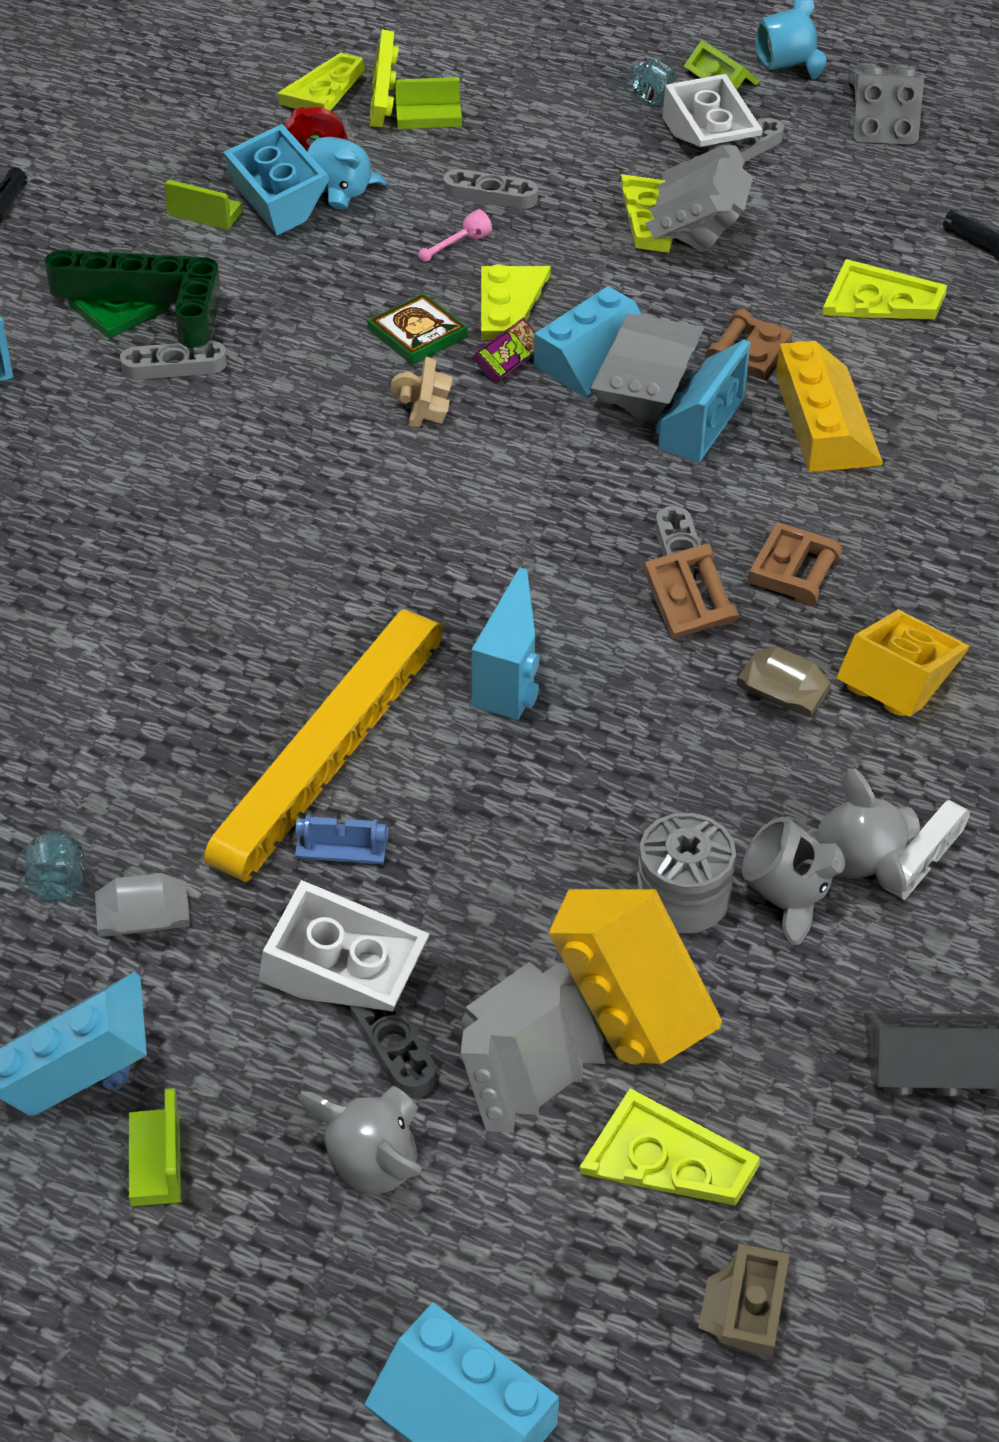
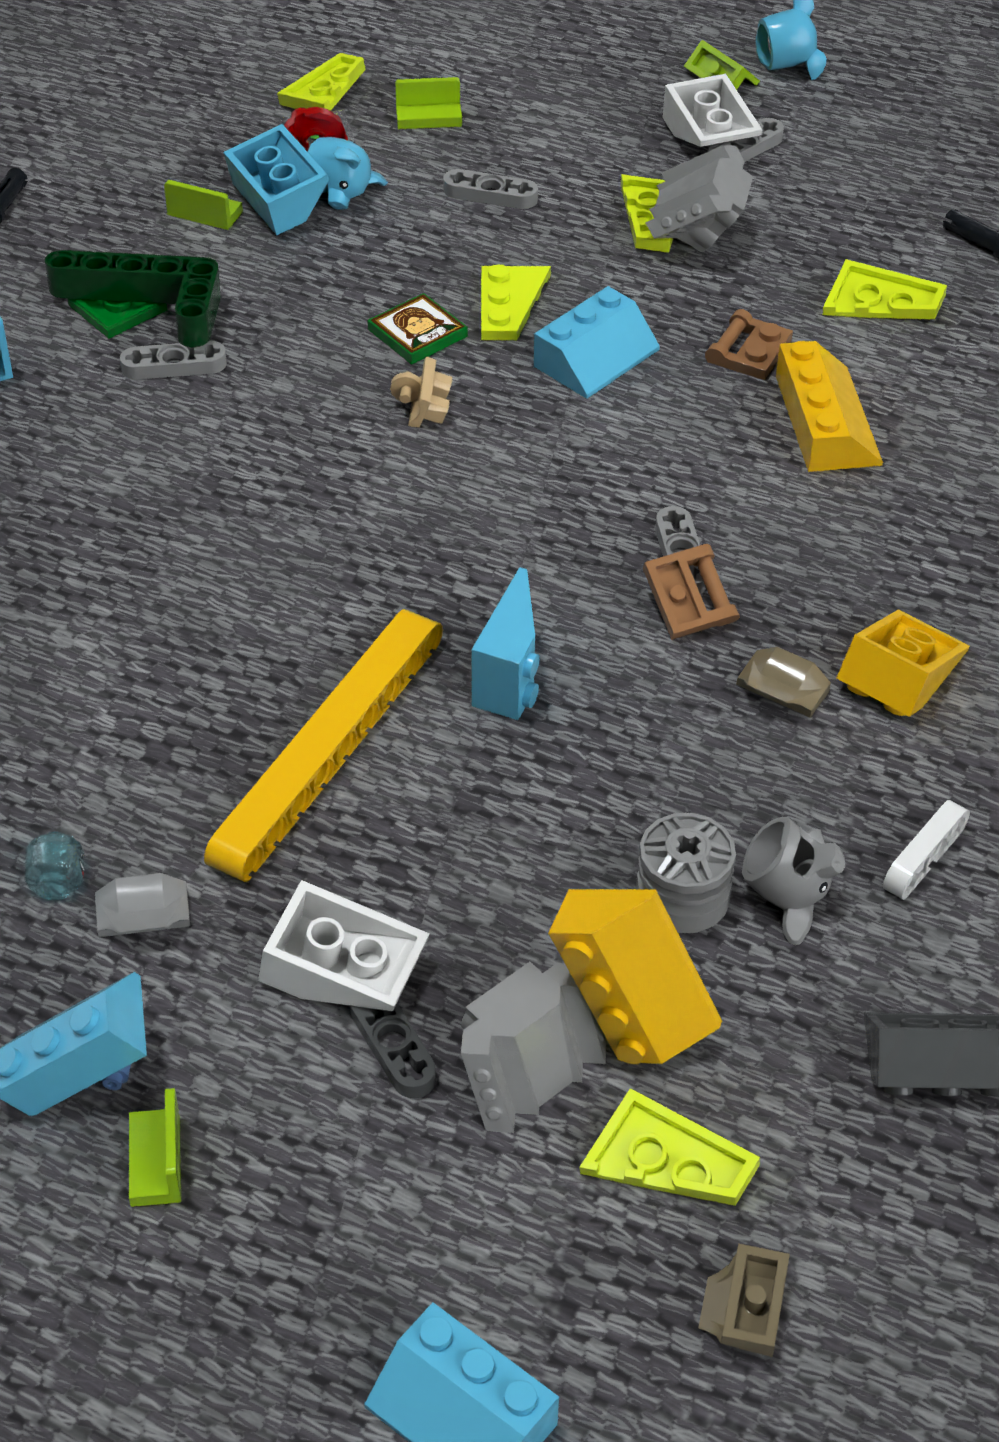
(354, 842): medium blue hinge -> none
(369, 1139): light grey piece -> none
(383, 79): neon yellow wing -> none
(475, 226): bright pink hinge -> none
(506, 351): tile -> none
(645, 364): light grey slope -> none
(650, 80): clear light blue head -> none
(705, 403): medium azure slope -> none
(783, 557): medium nougat plate -> none
(869, 833): light grey piece -> none
(886, 103): light grey bracket -> none

